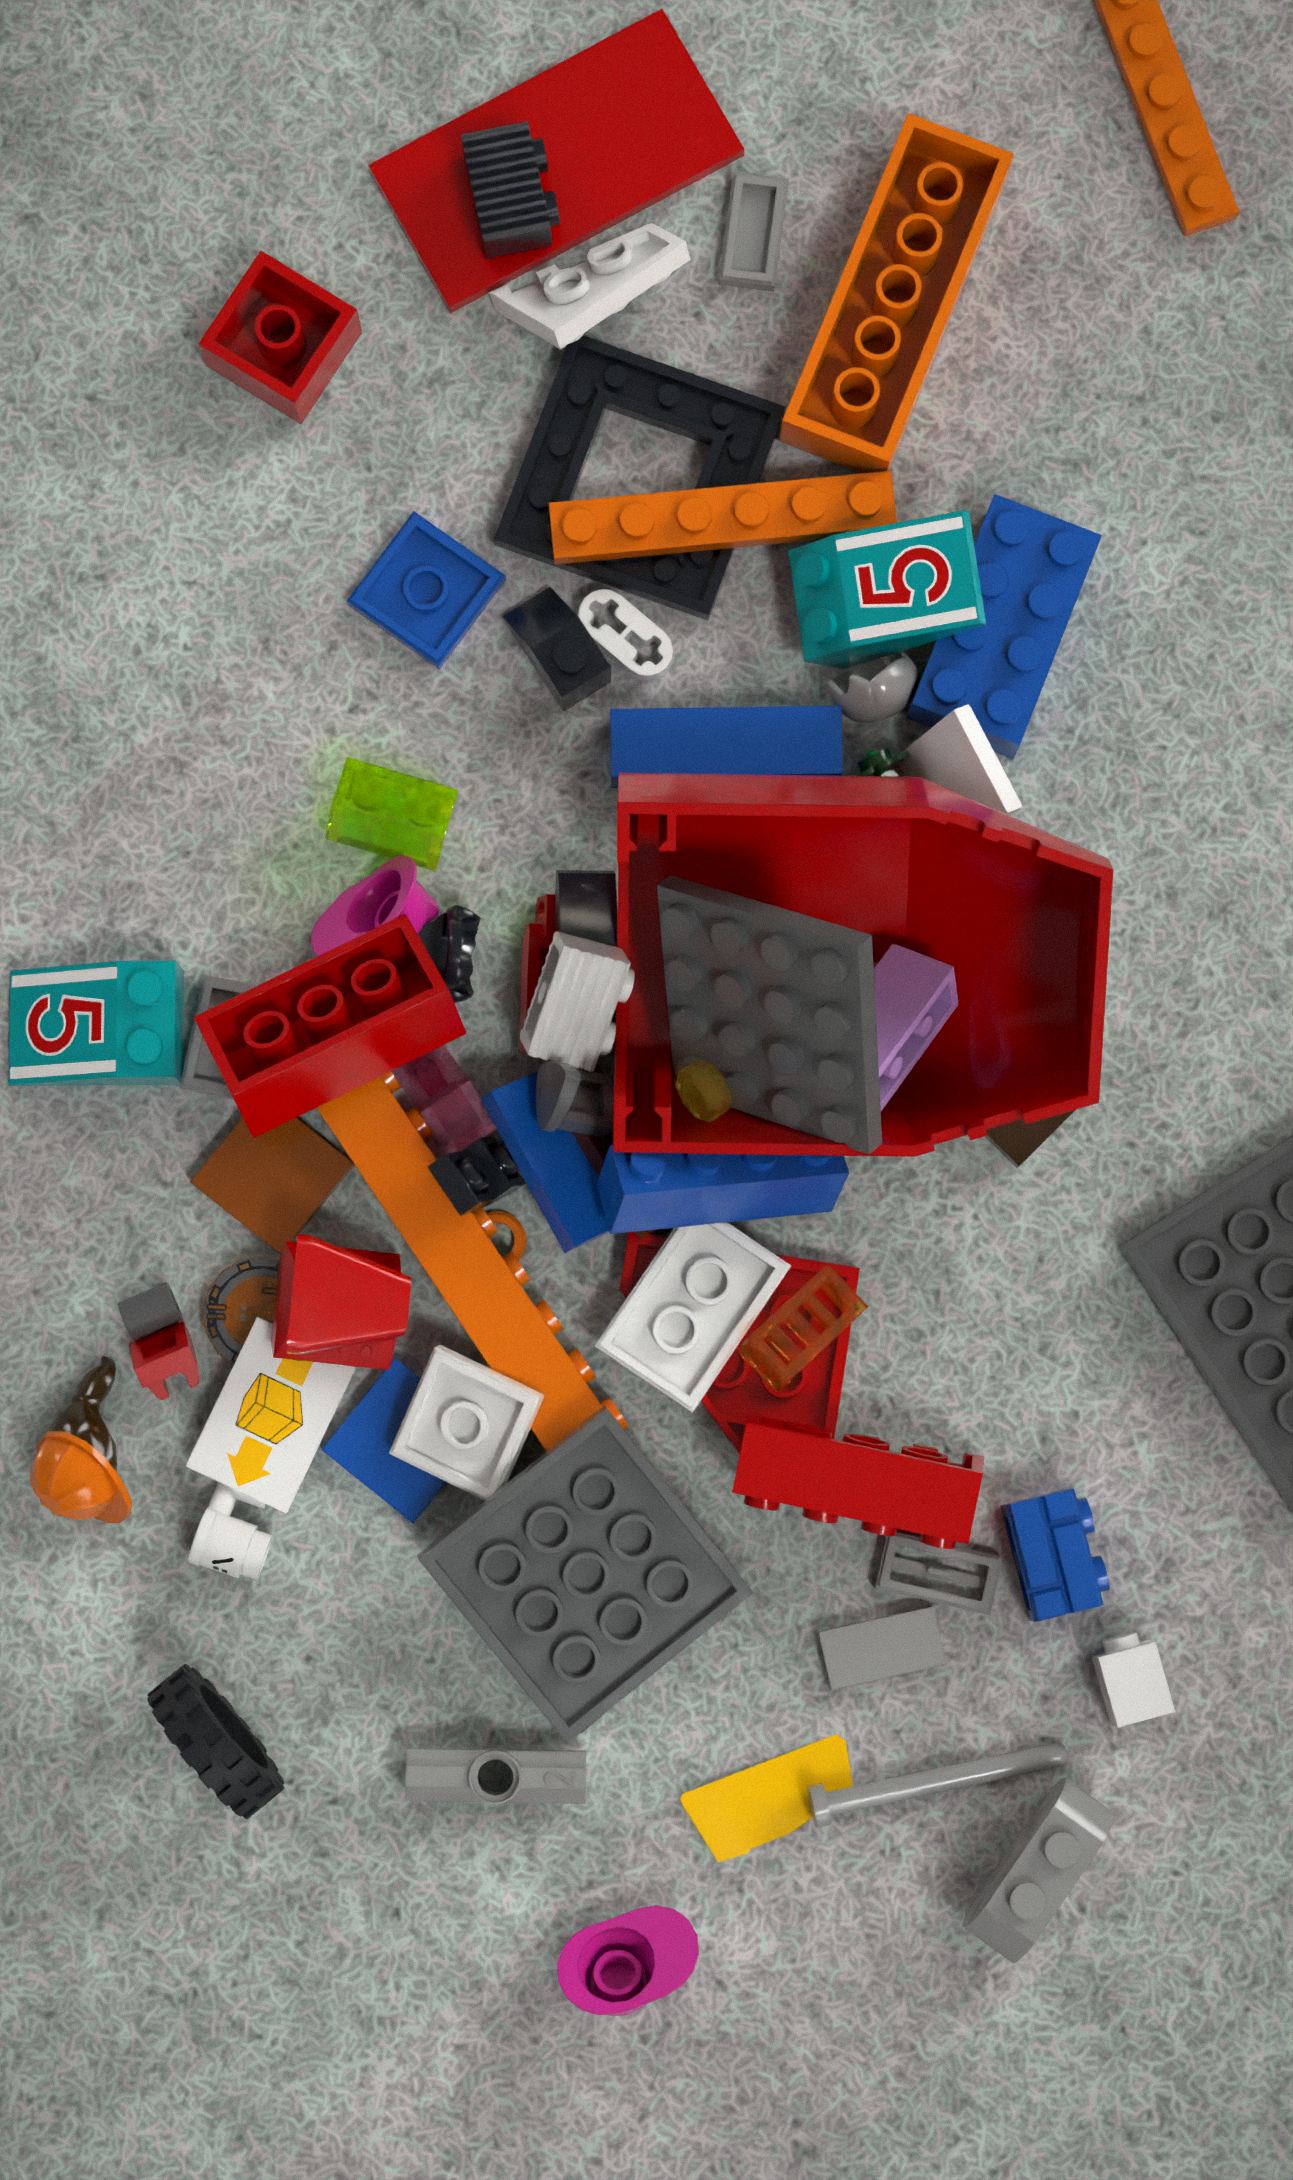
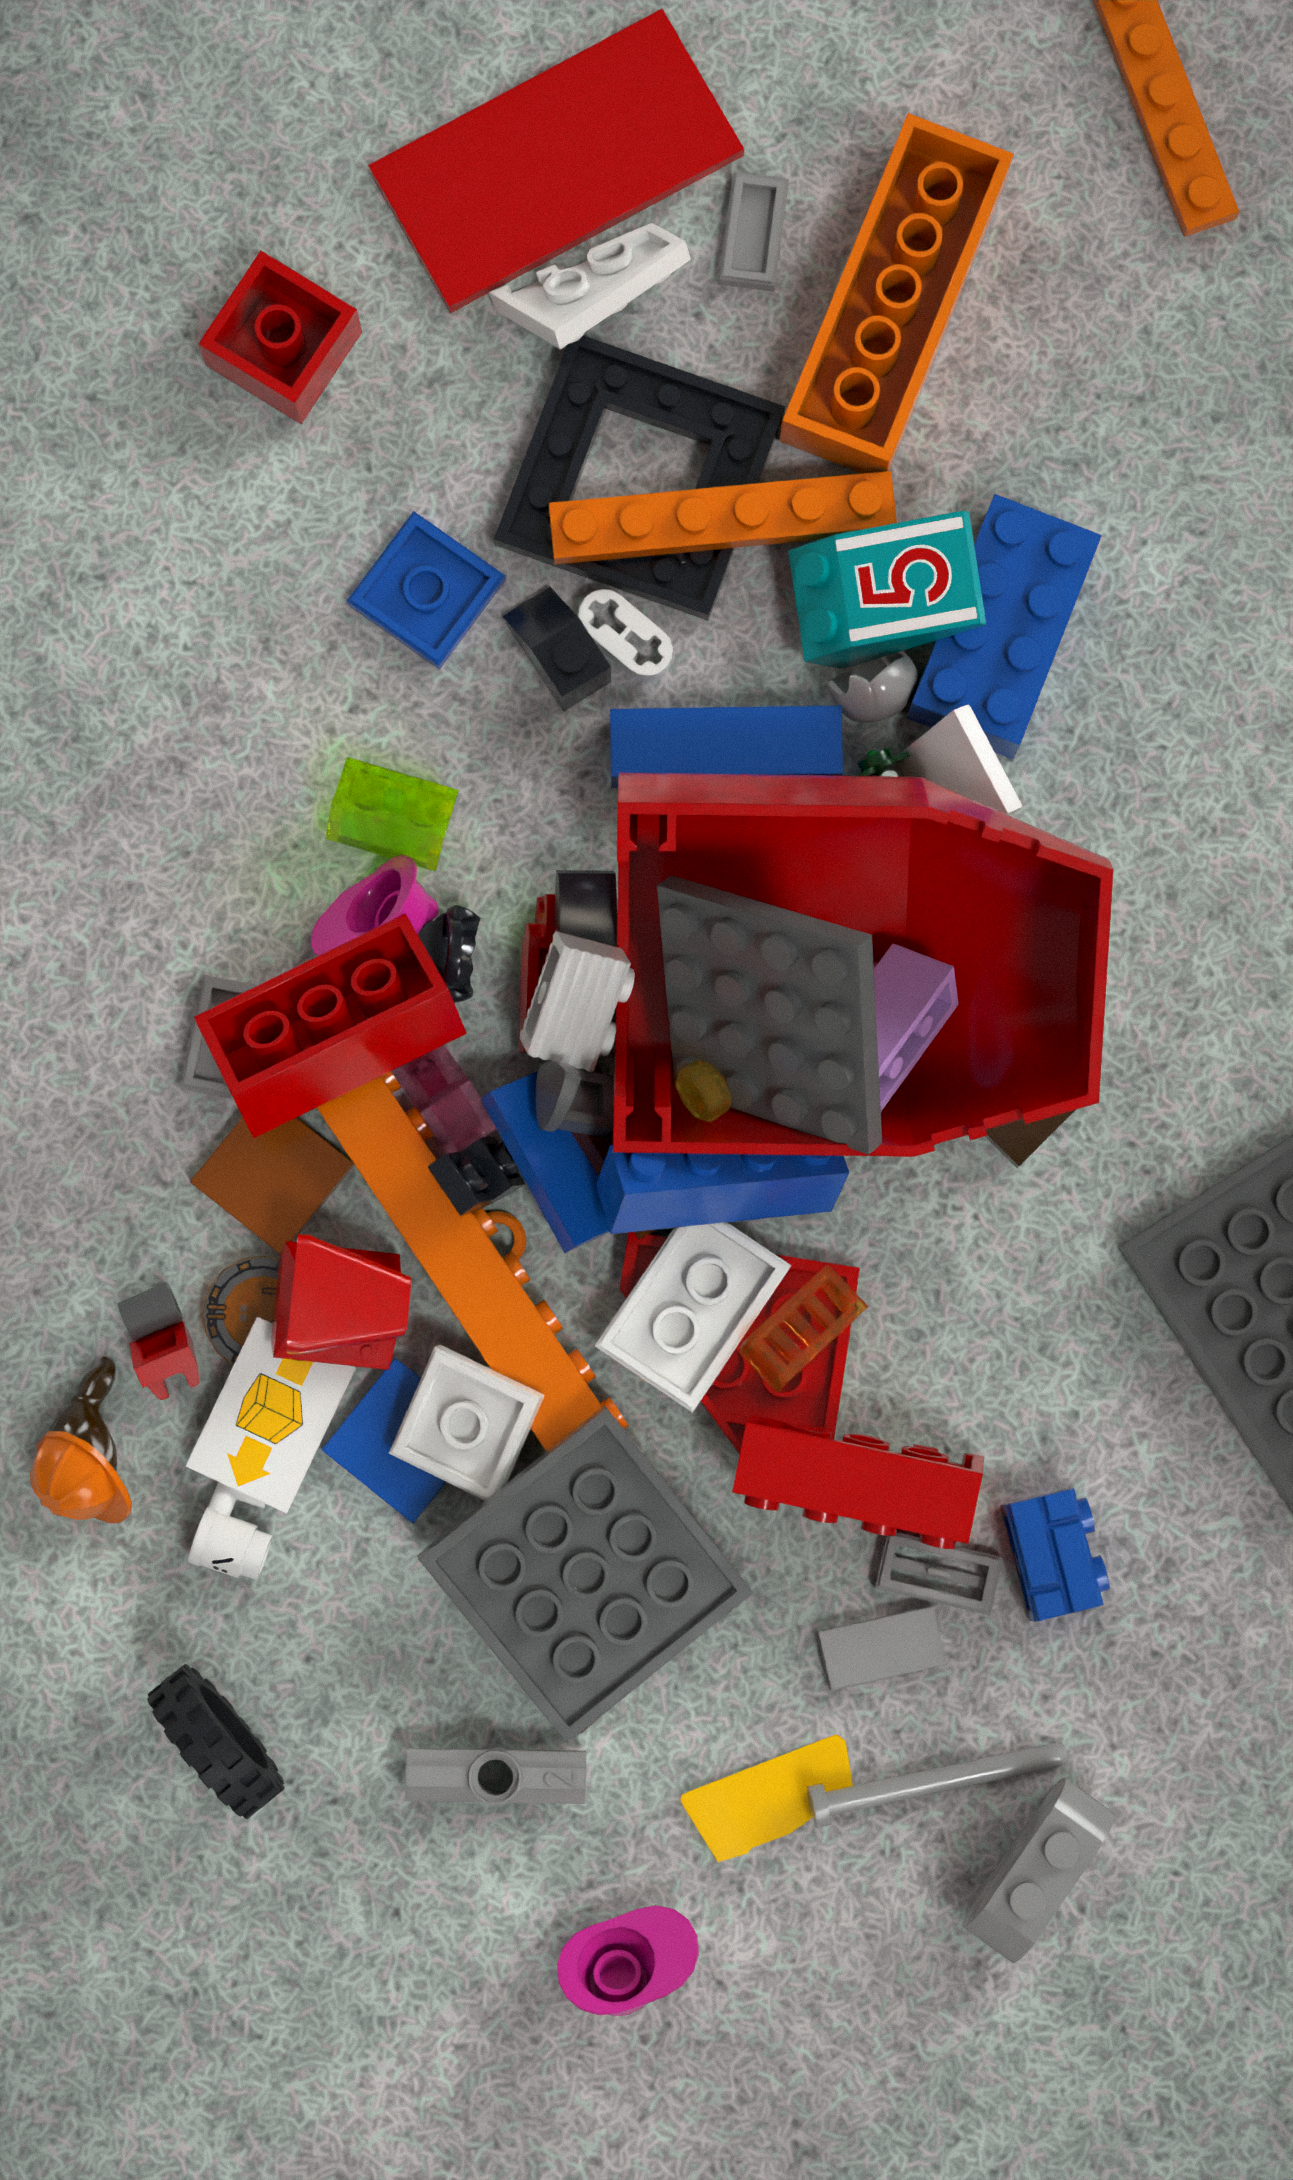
(97, 1024): teal slope -> none
(507, 189): black brick -> none
(1132, 1680): white brick -> none

